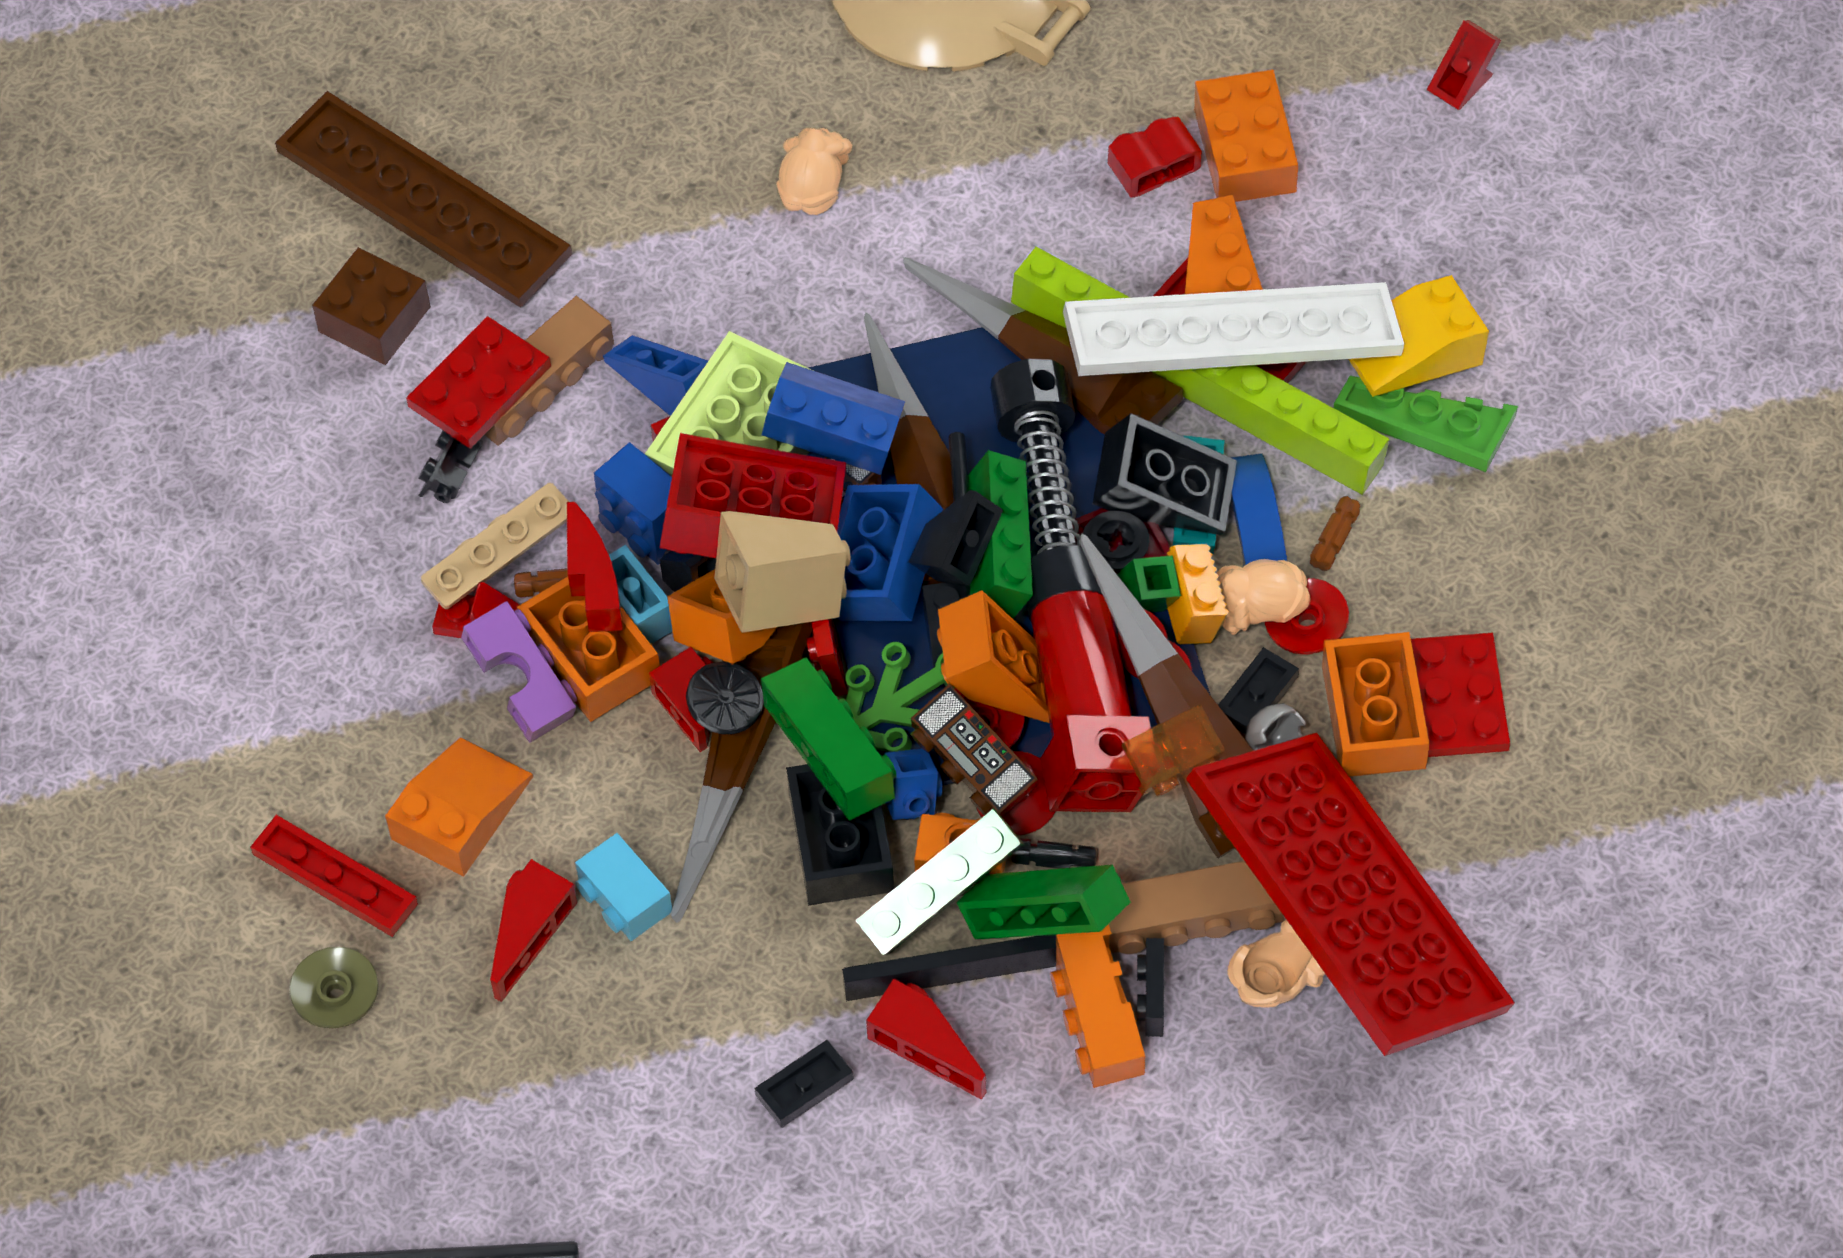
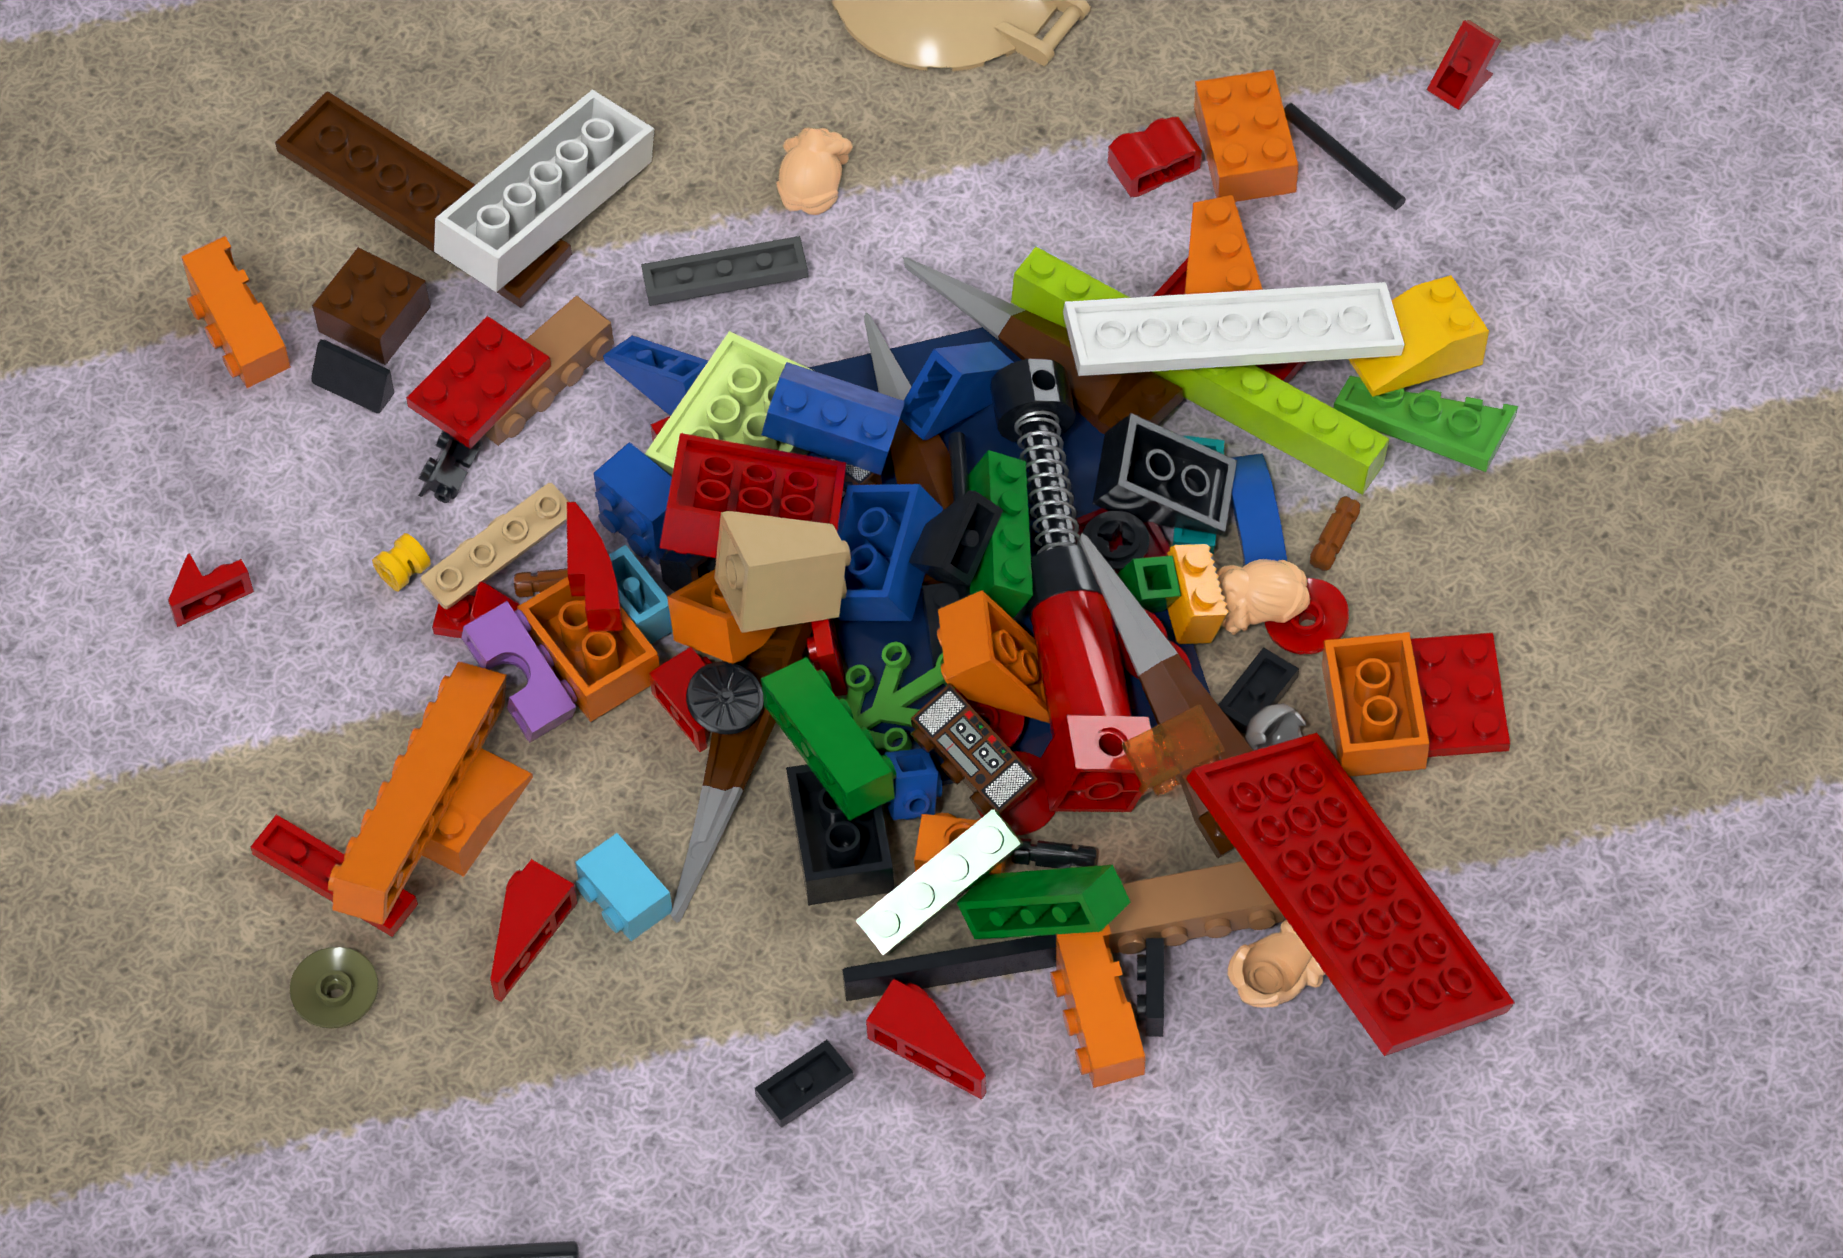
(199, 595): none -> red slope
(233, 314): none -> orange wedge
(352, 376): none -> black slope
(401, 562): none -> yellow wheel
(418, 793): none -> orange brick
(543, 190): none -> white brick
(724, 270): none -> dark grey plate
(952, 387): none -> blue slope
(1344, 156): none -> black bar

